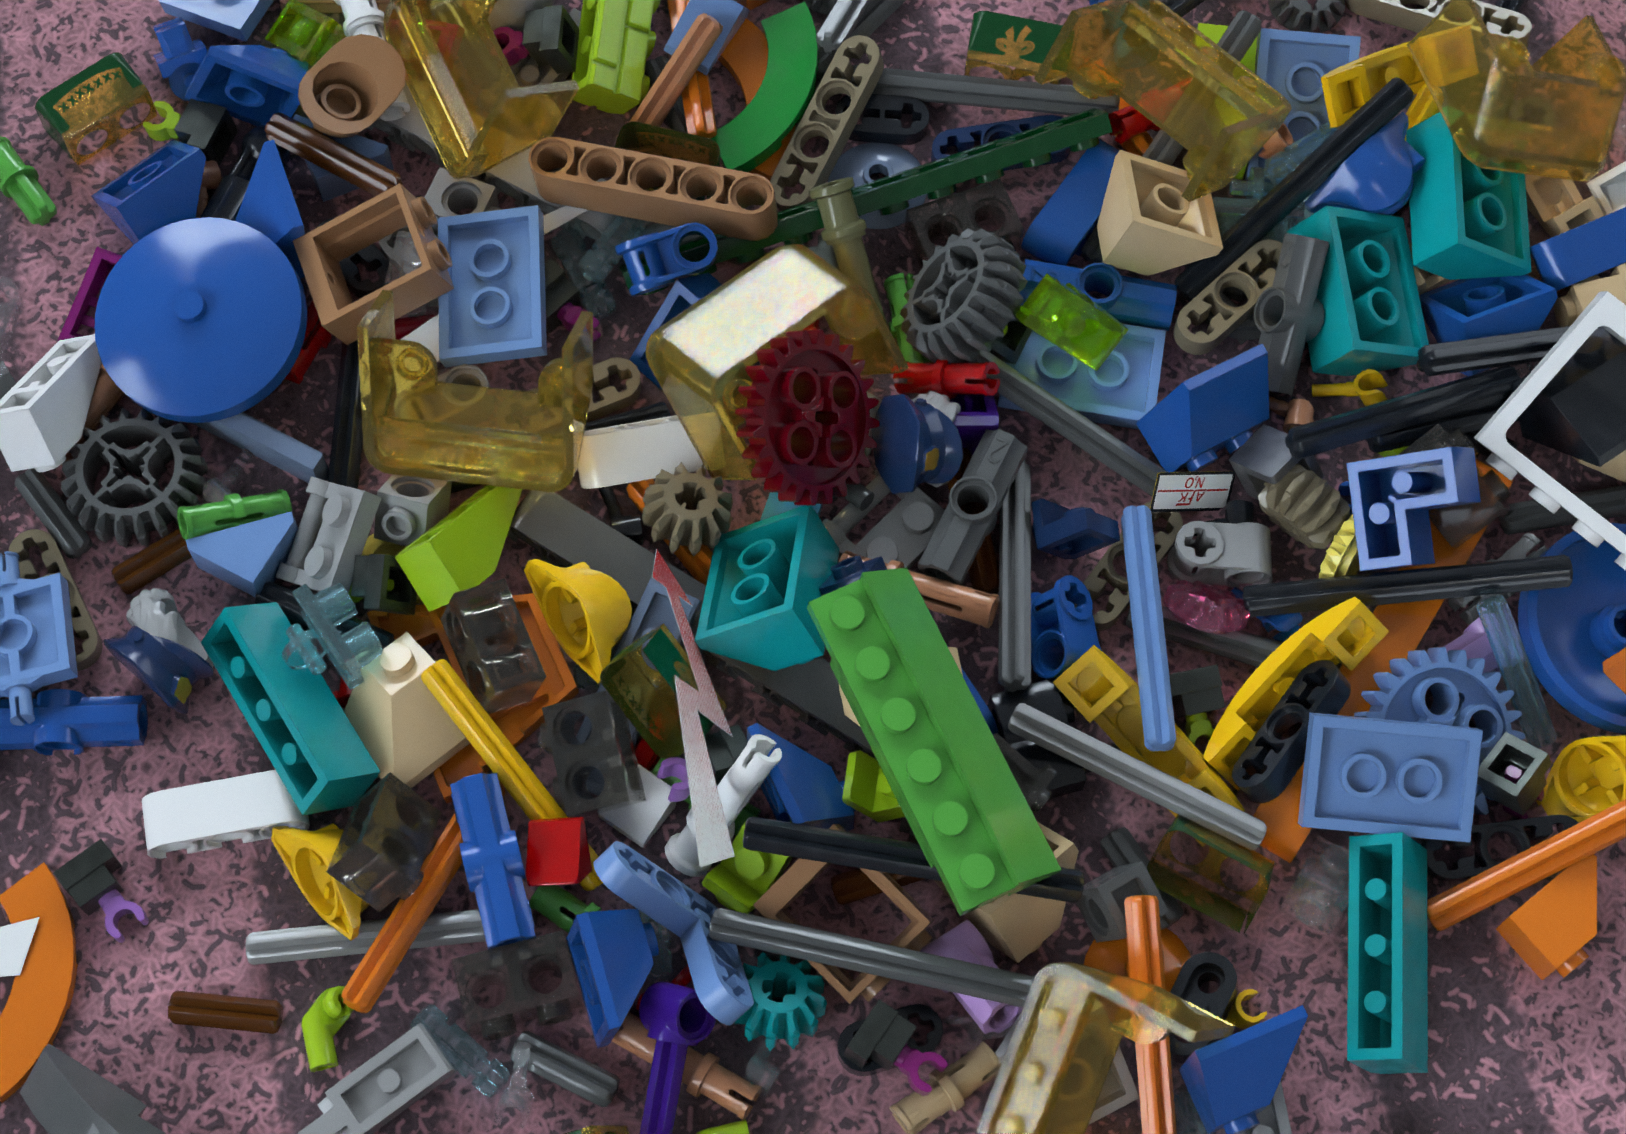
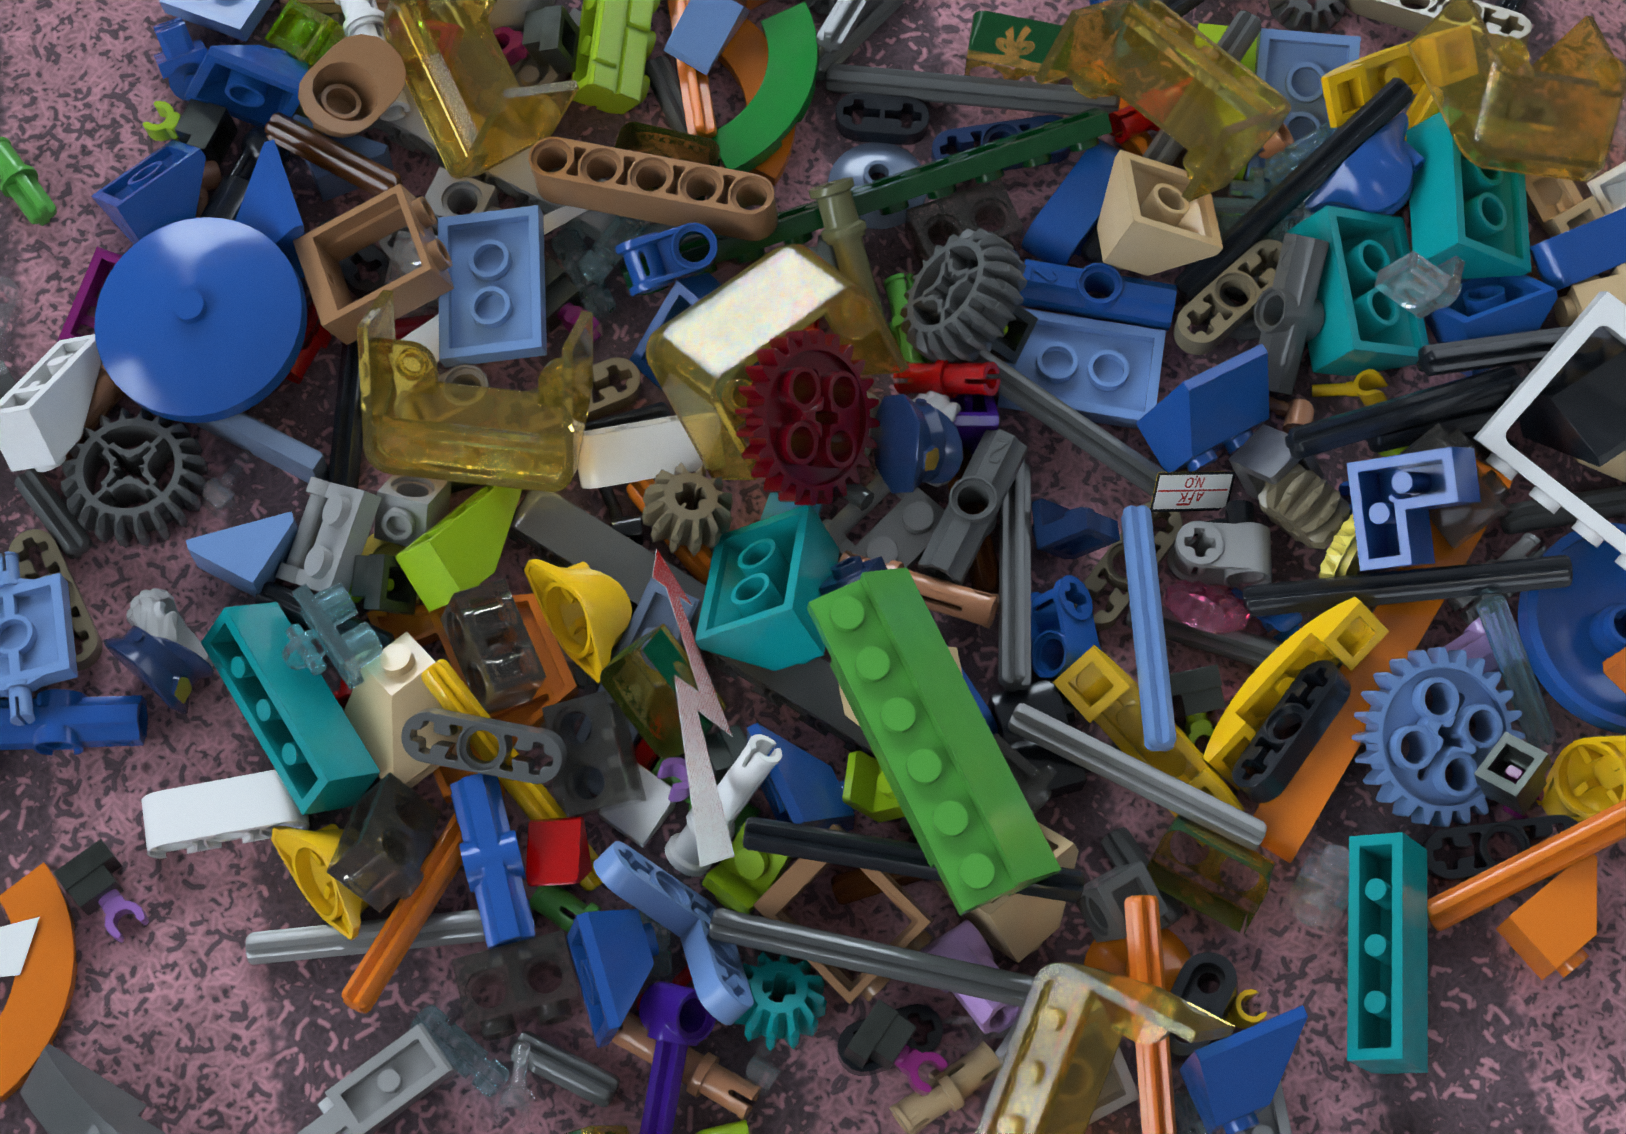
(87, 98): clear yellow piece -> none
(151, 562): reddish brown axle -> none
(225, 1012): reddish brown axle -> none
(230, 512): bright green pin -> none
(321, 1025): lime arm -> none
(446, 724): none -> dark grey beam
(678, 71): nougat axle -> none
(821, 123): dark tan beam -> none
(1071, 321): clear neon green slope -> none
(1389, 777): medium blue plate -> none
(1420, 284): none -> clear bracket

